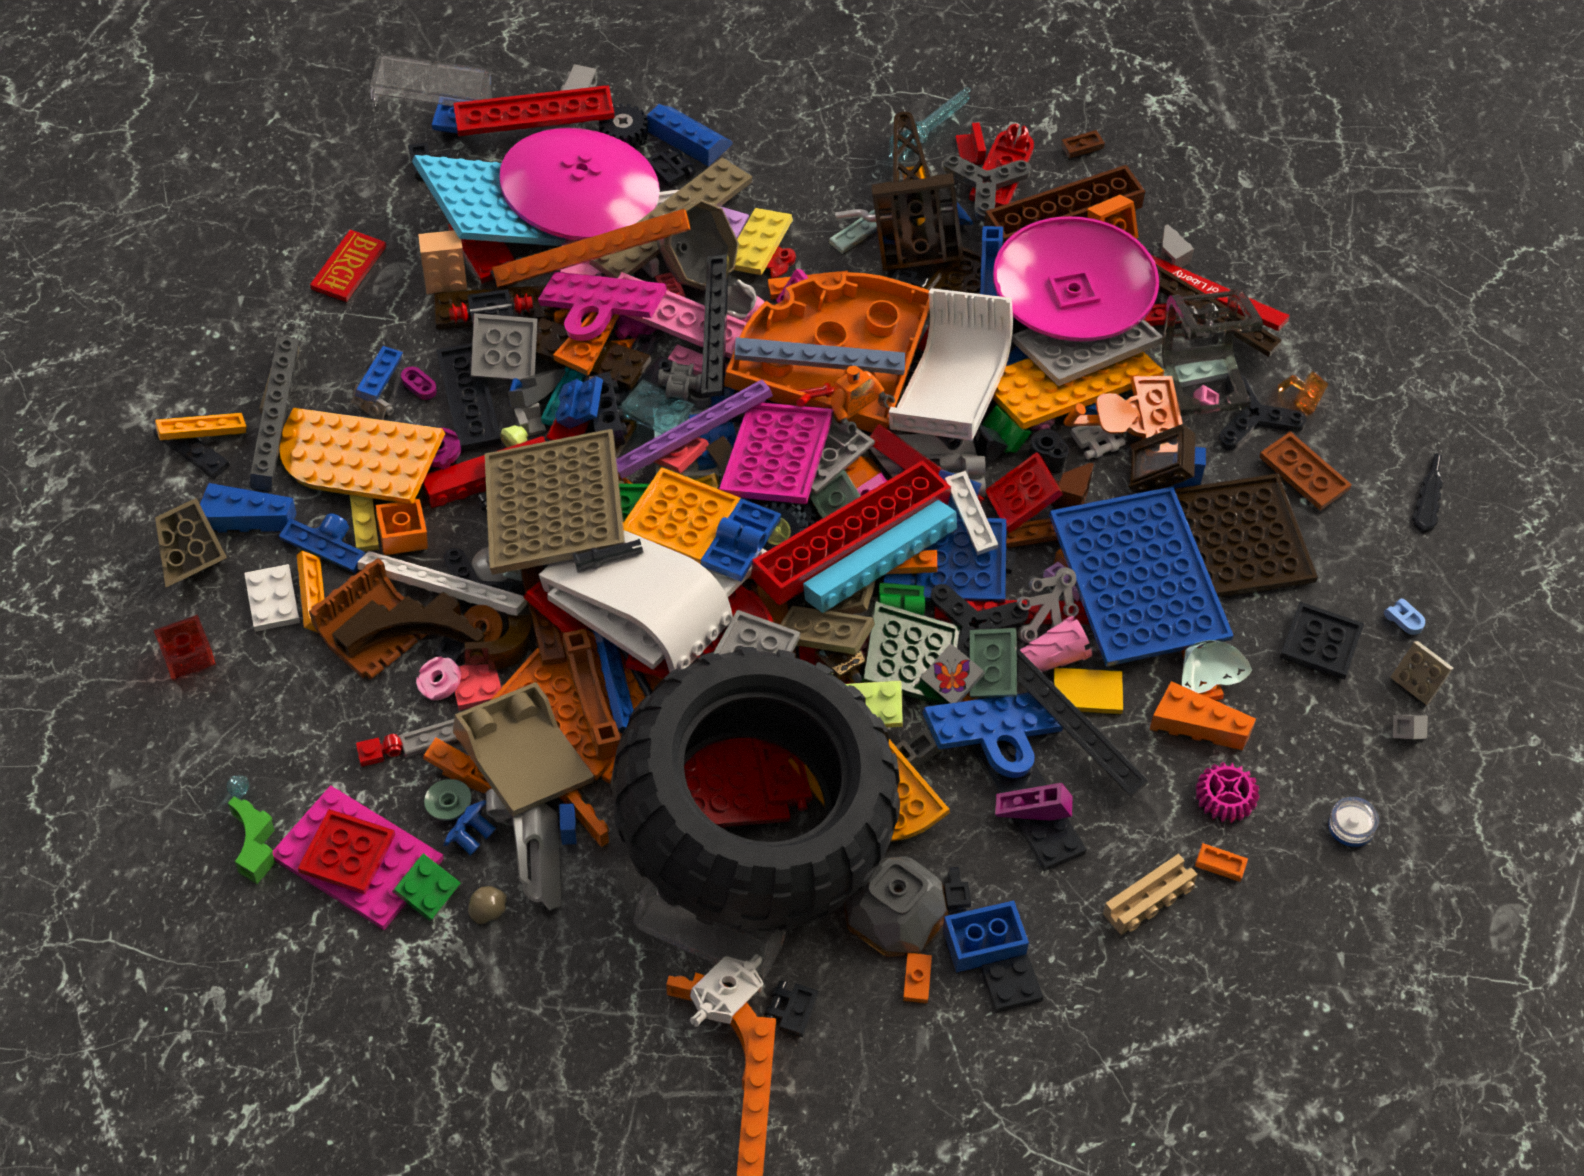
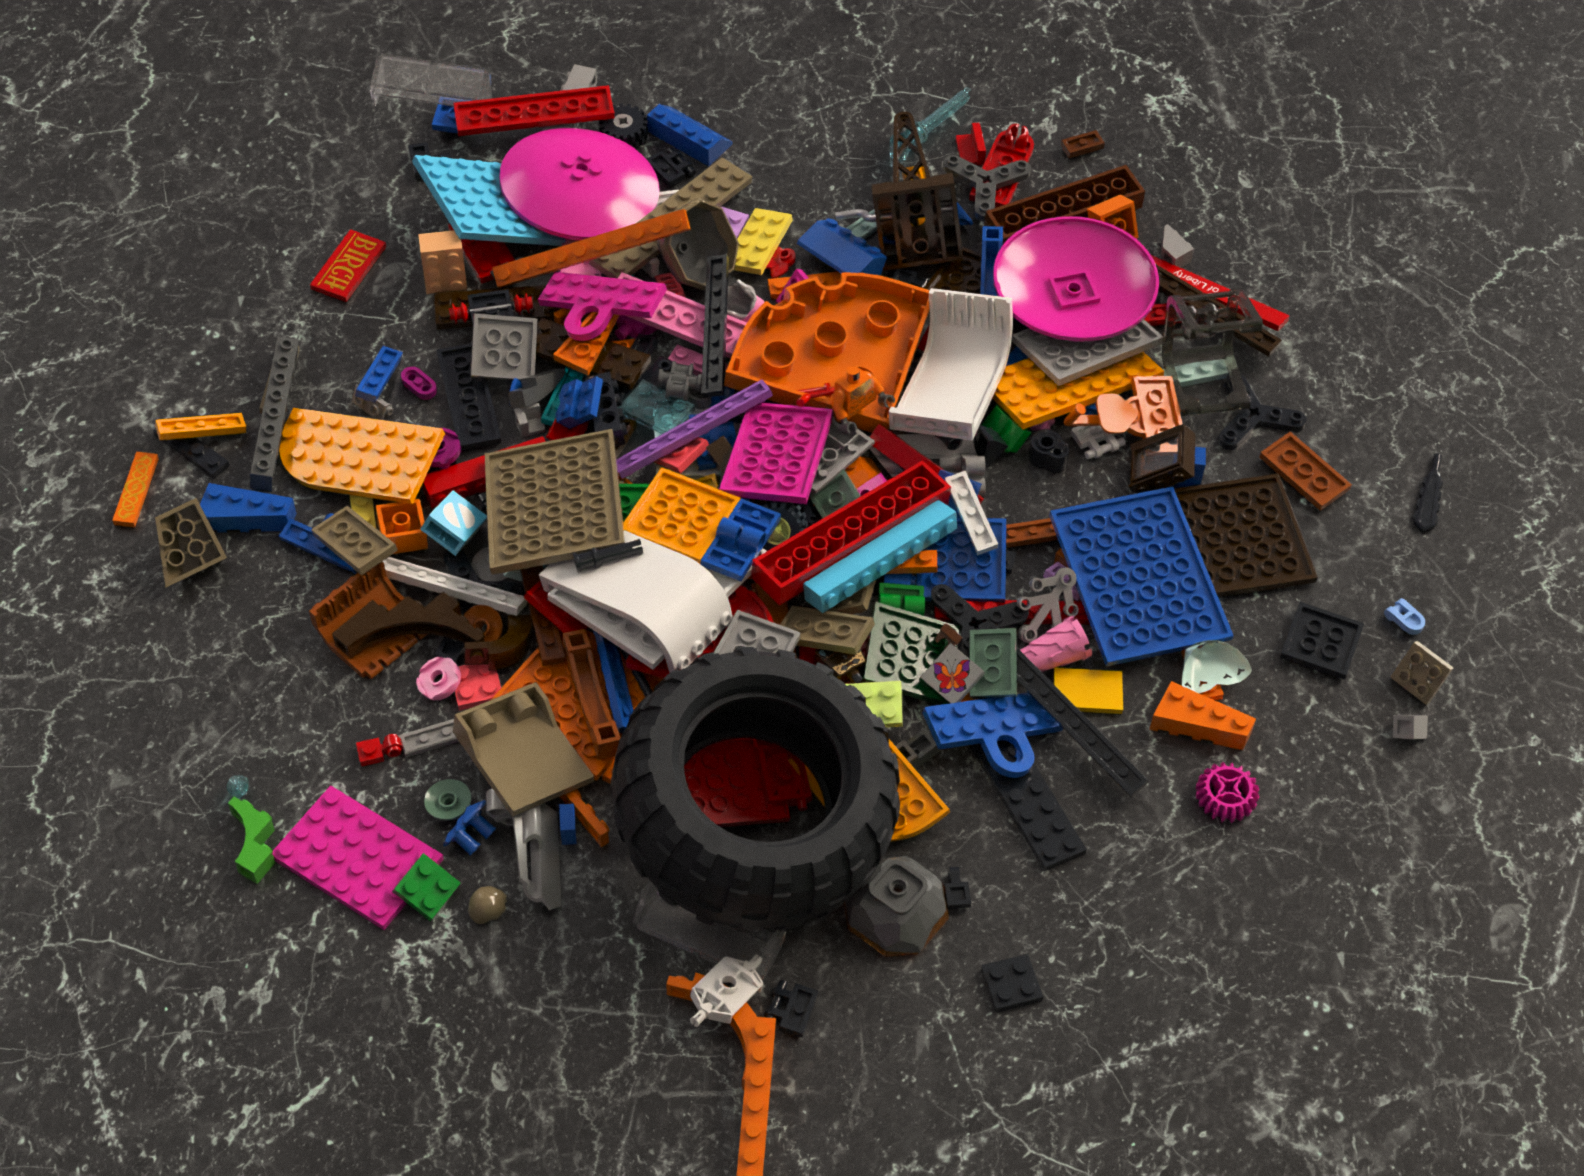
(135, 489): none -> orange tile
(184, 647): clear red brick -> none
(272, 597): white plate -> none
(310, 584): light orange plate -> none
(346, 851): red plate -> none
(354, 540): none -> dark tan plate
(454, 522): none -> medium azure brick
(456, 765): orange slope -> none
(513, 435): yellowish green cone -> none
(819, 355): sand blue plate -> none
(841, 248): none -> blue slope
(917, 978): orange plate -> none
(948, 633): none -> reddish brown tile
(985, 935): blue brick -> none
(1023, 492): red plate -> none
(1036, 803): magenta slope -> none
(1074, 486): reddish brown slope -> none
(1149, 895): tan brick -> none
(1206, 396): bright pink slope -> none
(1221, 862): orange plate -> none
(1309, 391): clear orange plate -> none
(1353, 821): clear piece -> none

